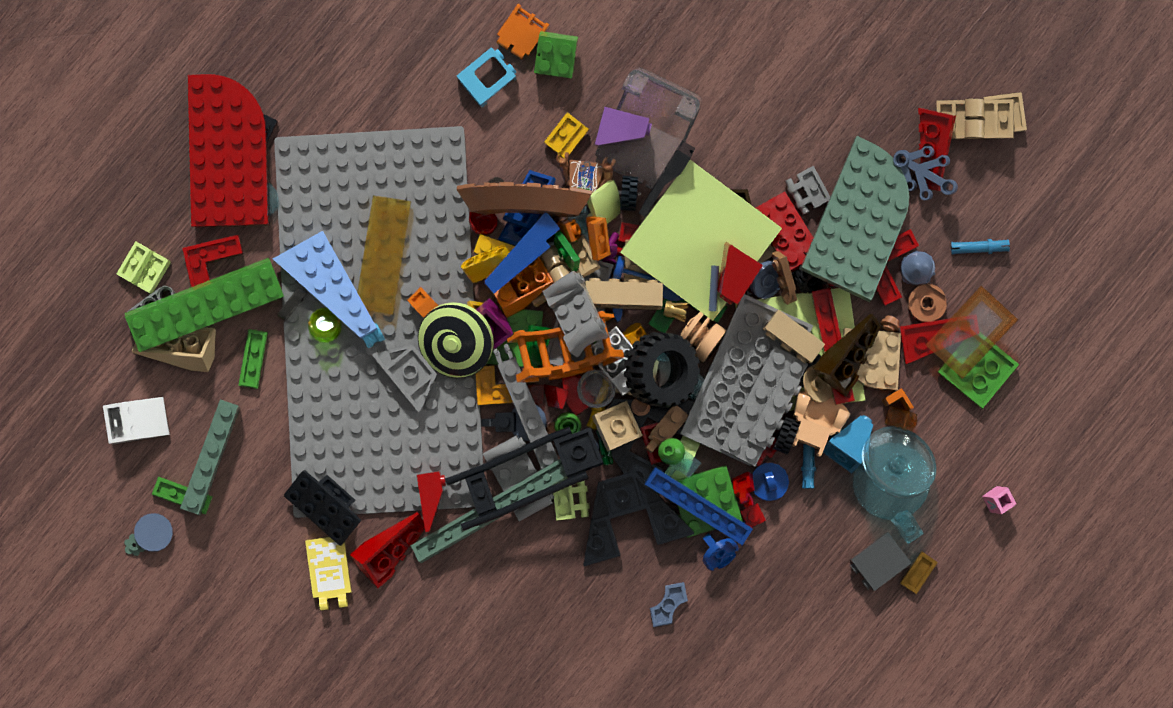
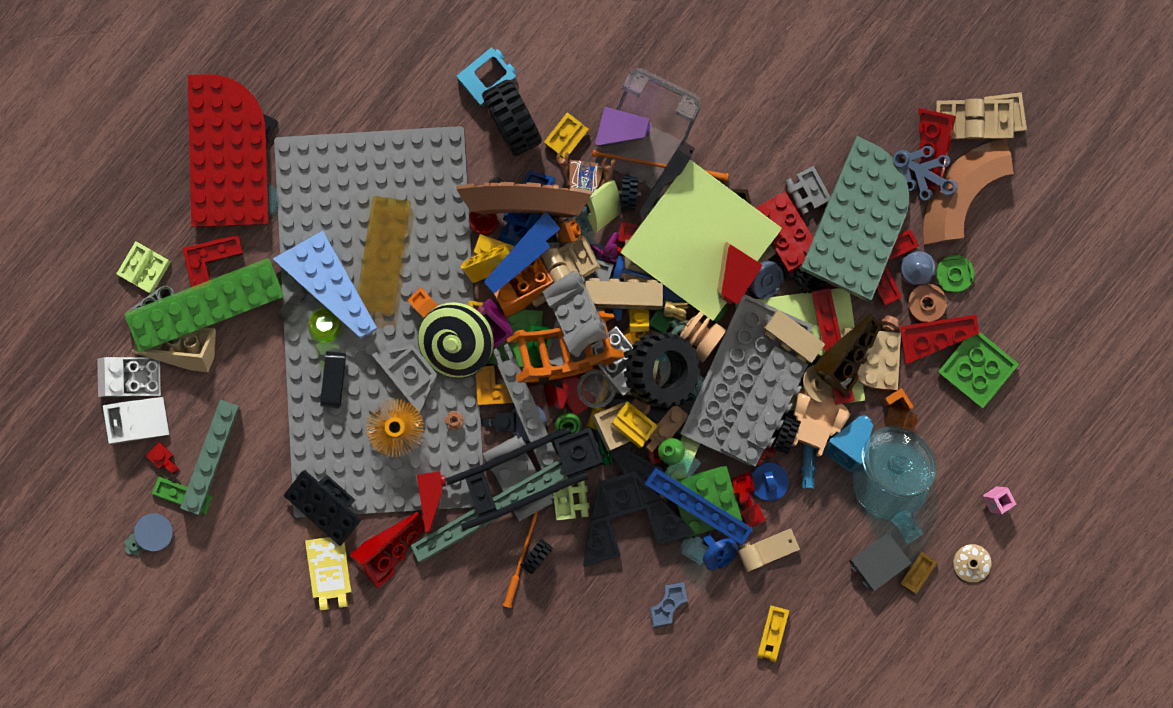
(128, 377): none -> white slope
(161, 457): none -> red plate
(253, 359): bright green tile -> none
(333, 379): none -> black beam
(374, 337): medium azure wheel -> none
(405, 422): none -> light orange piece
(453, 425): none -> nougat plate
(512, 117): none -> black tyre
(515, 579): none -> orange piece
(520, 32): orange plate -> none
(536, 556): none -> black tyre
(556, 54): bright green piece -> none
(566, 251): green plate -> none
(598, 237): orange panel -> none
(633, 424): none -> yellow plate
(639, 320): none -> yellow plate
(677, 326): none -> sand green plant
(694, 549): none -> clear light blue brick
(713, 288): sand blue piece -> none
(719, 176): none -> orange piece
(768, 549): none -> tan door
(773, 633): none -> yellow plate
(785, 277): medium nougat hinge -> none
(954, 274): none -> bright green tile
(962, 563): none -> tan dish
(971, 172): none -> nougat brick
(971, 332): clear orange door -> none
(980, 246): dark azure pin -> none

